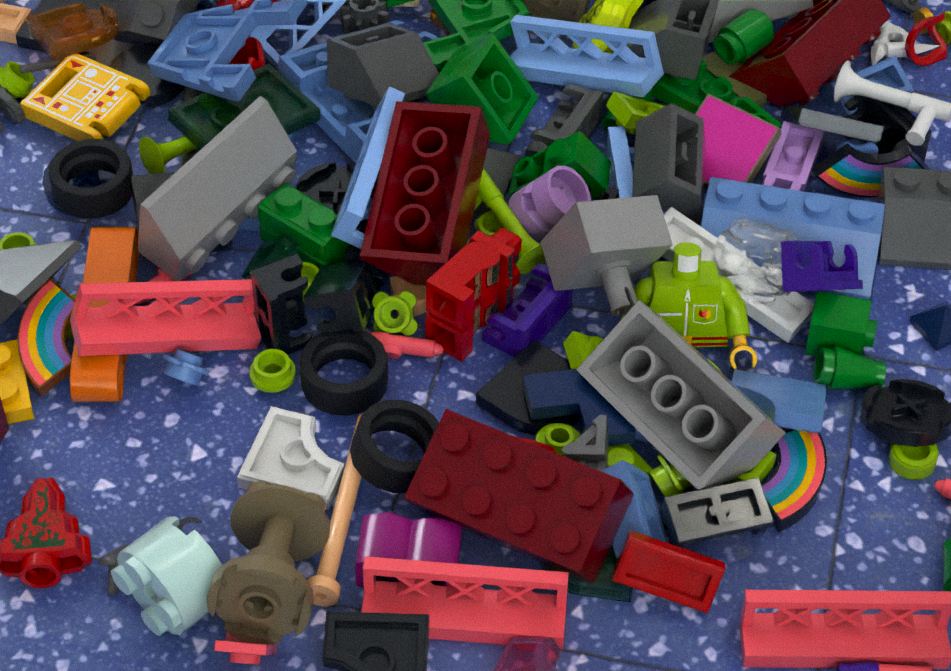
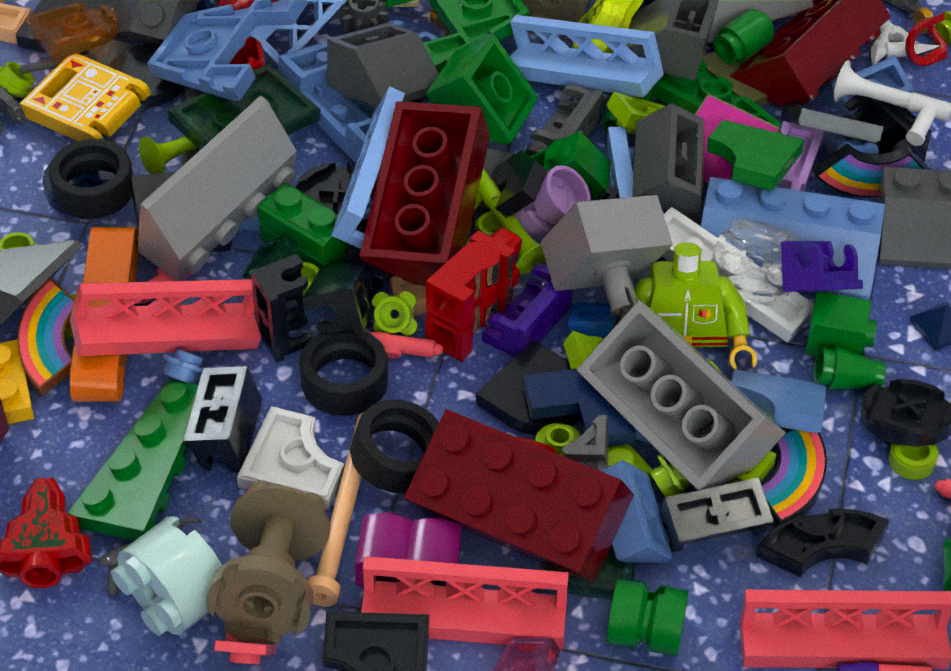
(137, 475): none -> green wing
(223, 416): none -> black hinge
(272, 371): lime plate -> none
(518, 181): none -> black tile
(592, 319): none -> blue plate
(647, 617): none -> green wheel
(668, 571): red tile -> none
(755, 154): none -> green tile
(821, 537): none -> black tile

